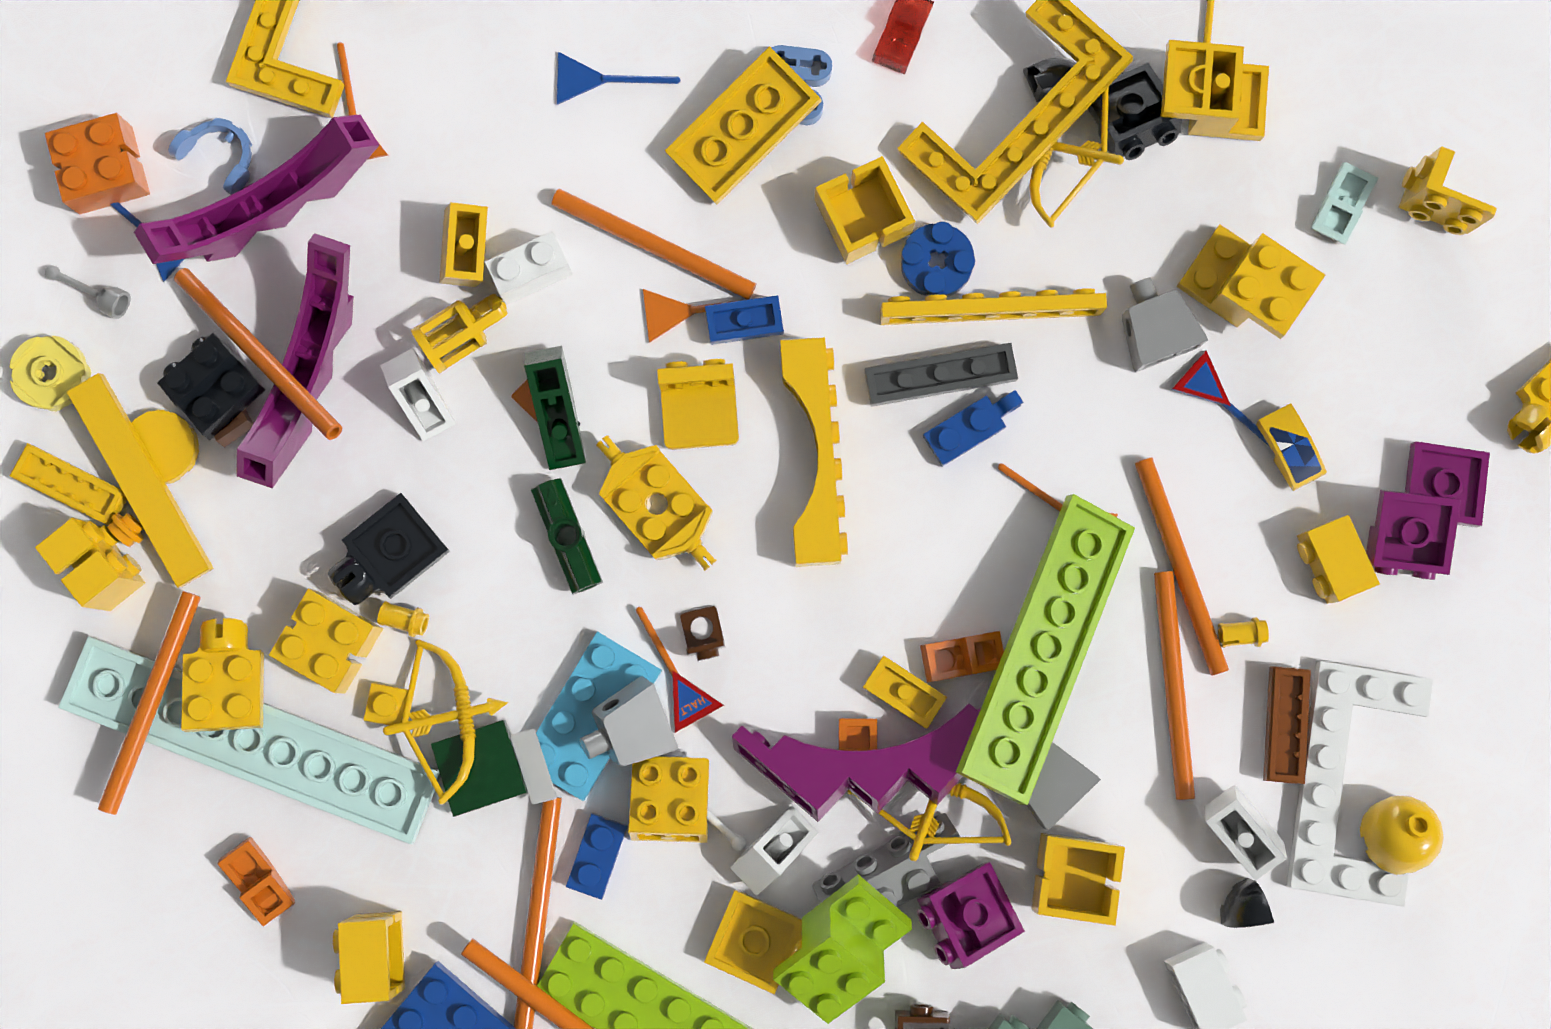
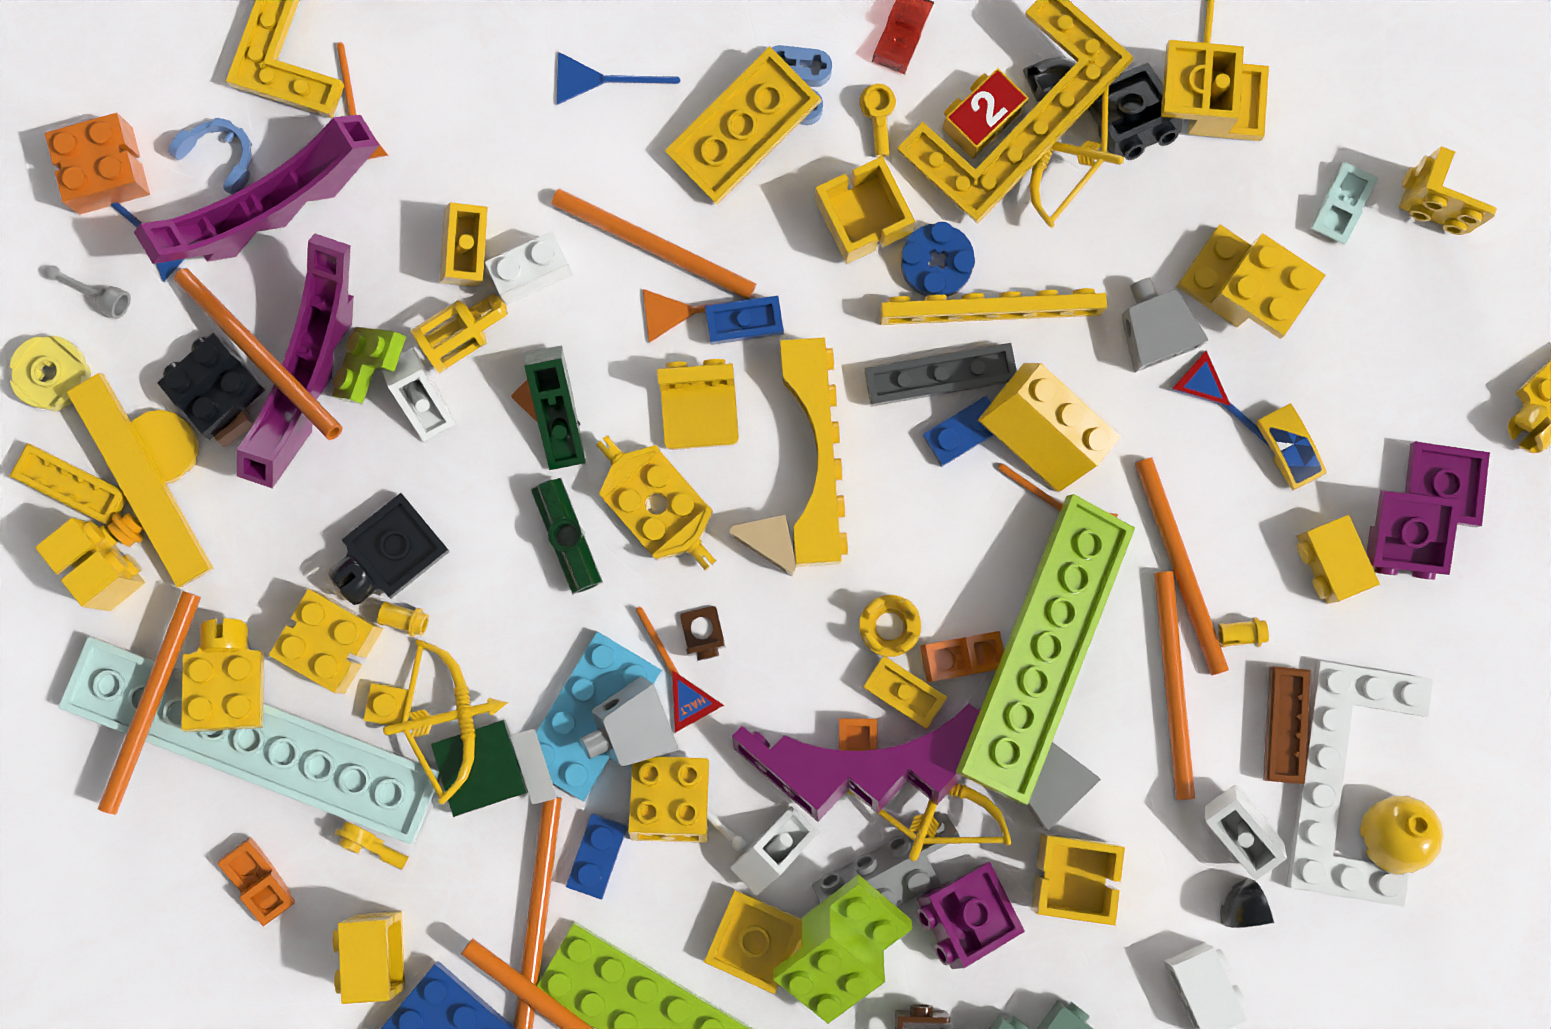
(354, 838): none -> yellow plate
(366, 351): none -> lime plate
(768, 539): none -> tan slope
(877, 104): none -> yellow plate
(911, 625): none -> yellow piece
(984, 112): none -> brick
(1048, 426): none -> yellow slope

